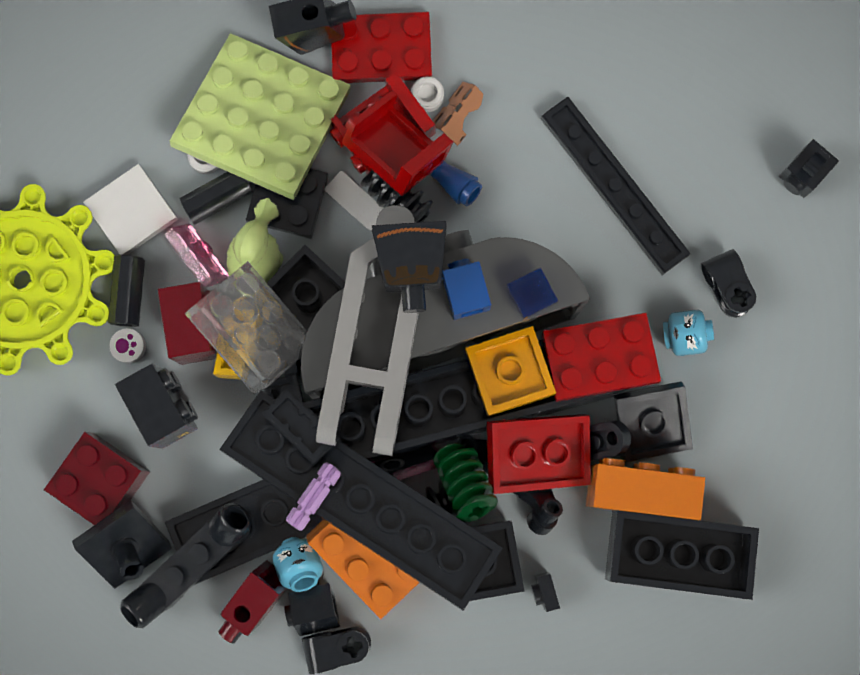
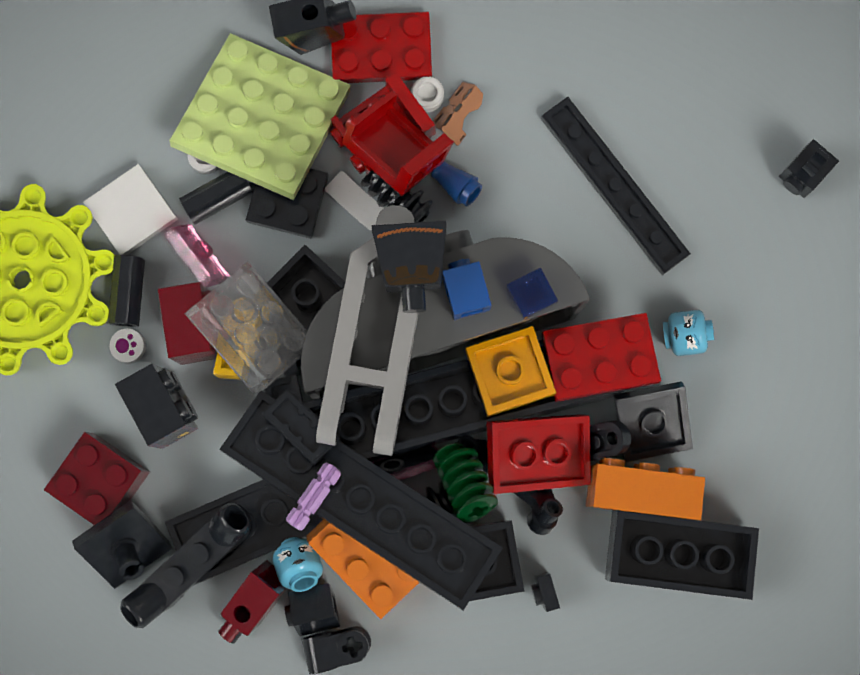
(256, 244): yellowish green piece -> none
(728, 278): black piece -> none

